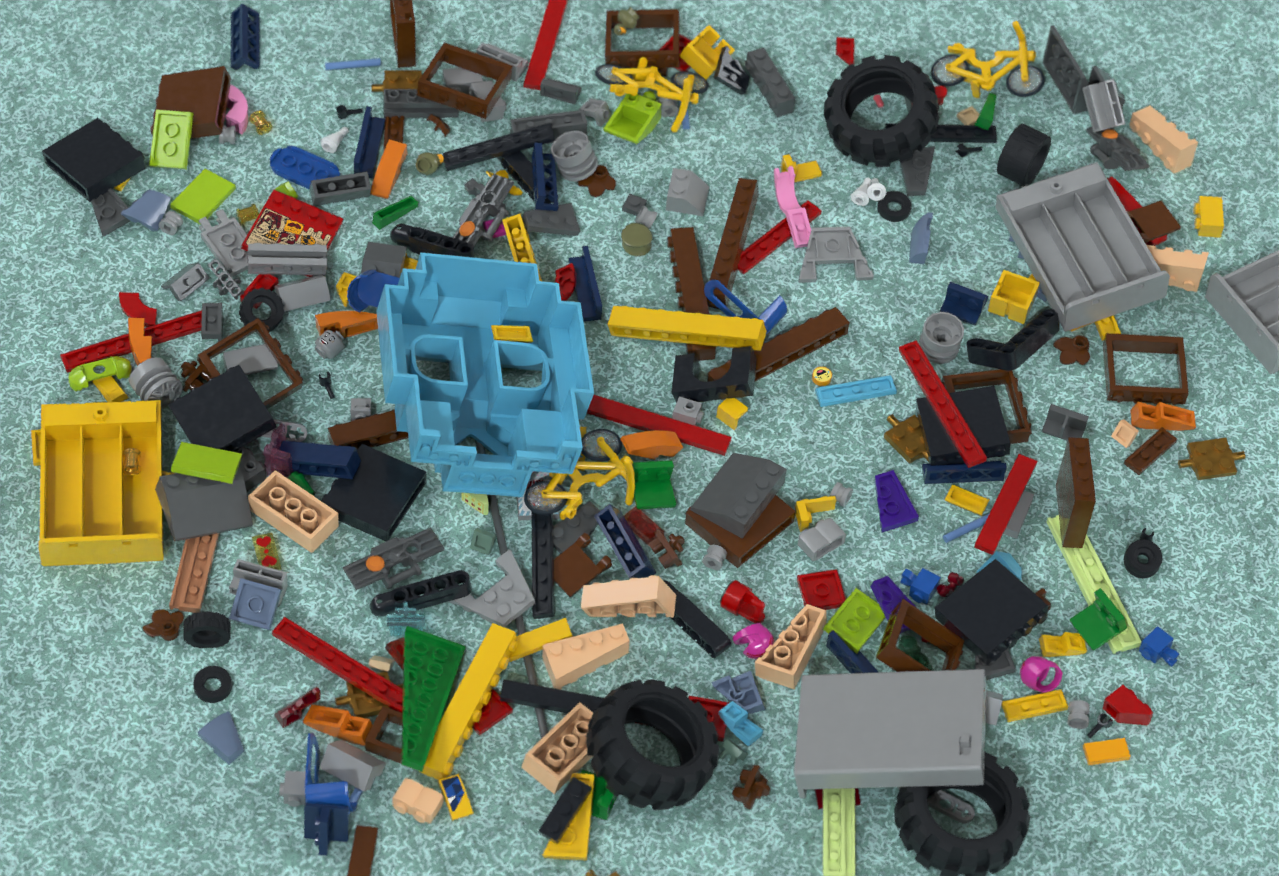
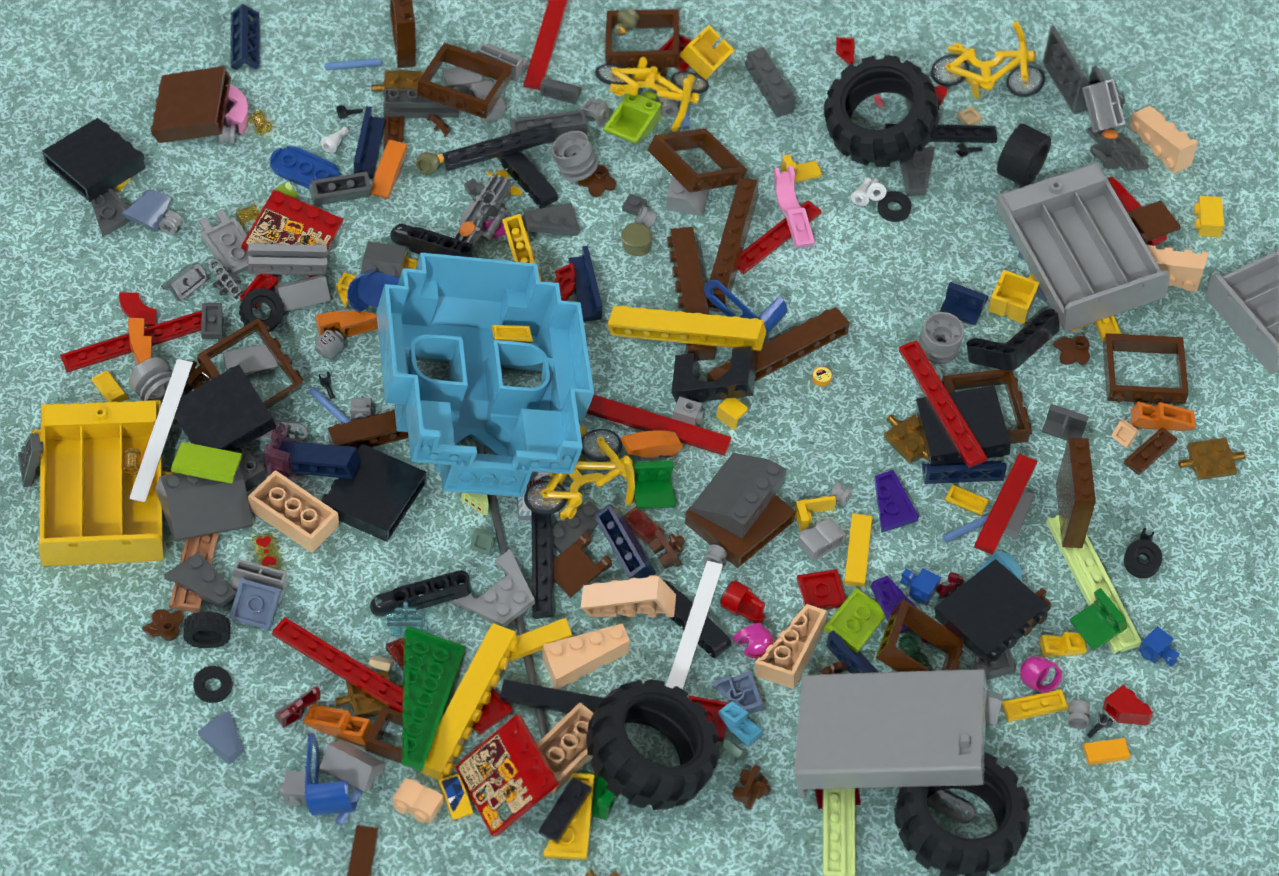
(30, 458): none -> dark grey wing
(82, 374): lime piece -> none
(160, 430): none -> white sticker
(171, 139): lime tile -> none
(203, 196): lime tile -> none
(203, 580): none -> dark grey wing
(300, 480): green cone -> none
(326, 824): dark blue bracket -> none
(328, 405): none -> medium blue bar
(390, 553): dark grey piece -> none
(393, 212): green piece -> none
(506, 775): none -> plate
(540, 181): dark blue fence -> none
(664, 148): none -> reddish brown window
(694, 625): none -> white sticker
(730, 72): black wing -> none
(833, 246): light grey wing -> none
(834, 668): none -> reddish brown piece
(855, 391): medium azure tile -> none
(858, 550): none -> yellow tile
(920, 239): sand blue slope -> none
(987, 112): green piece -> none

